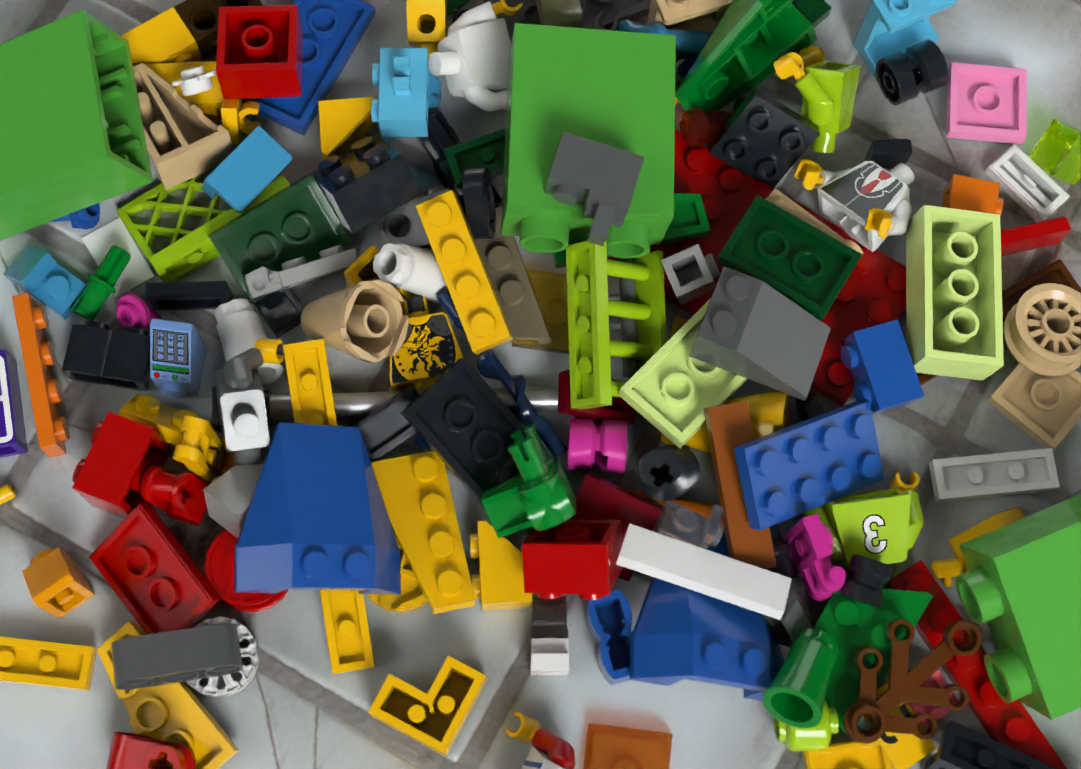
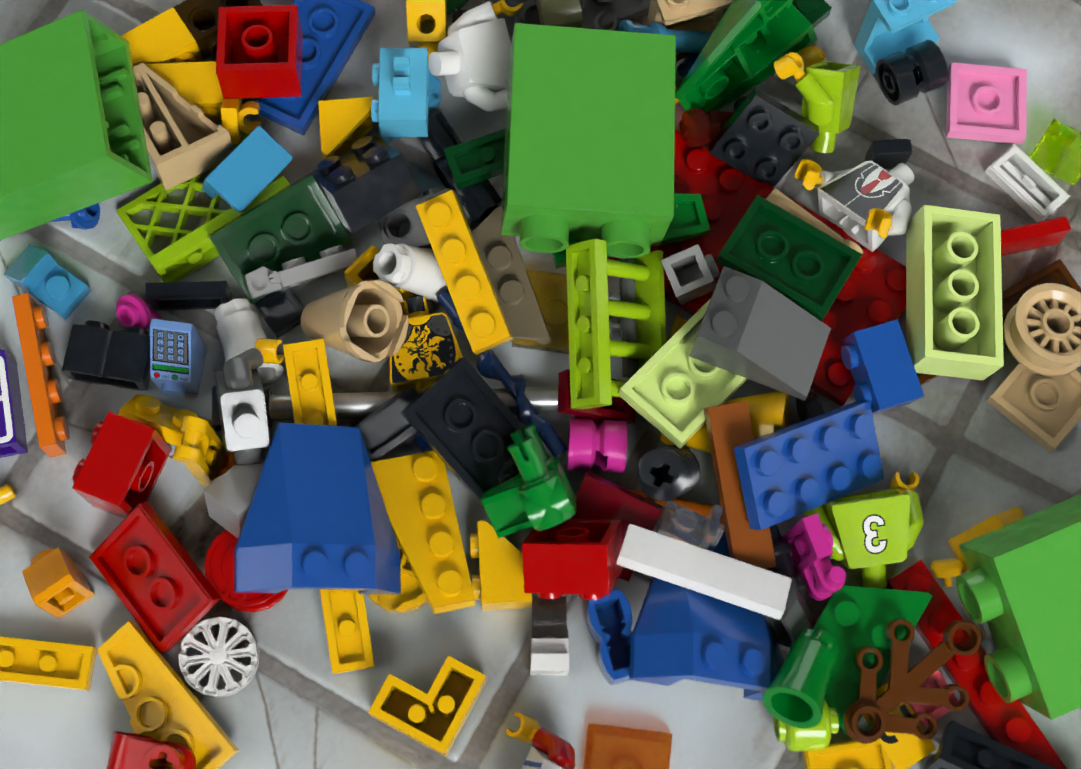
(101, 283): green axle -> none
(116, 234): white sticker -> none
(175, 494): red piece -> none
(176, 656): dark grey beam -> none
(195, 80): white plate -> none
(479, 203): black beam -> none
(597, 178): dark grey hinge -> none
(866, 580): black wheel -> none
(972, 195): orange brick -> none
(994, 475): white plate -> none

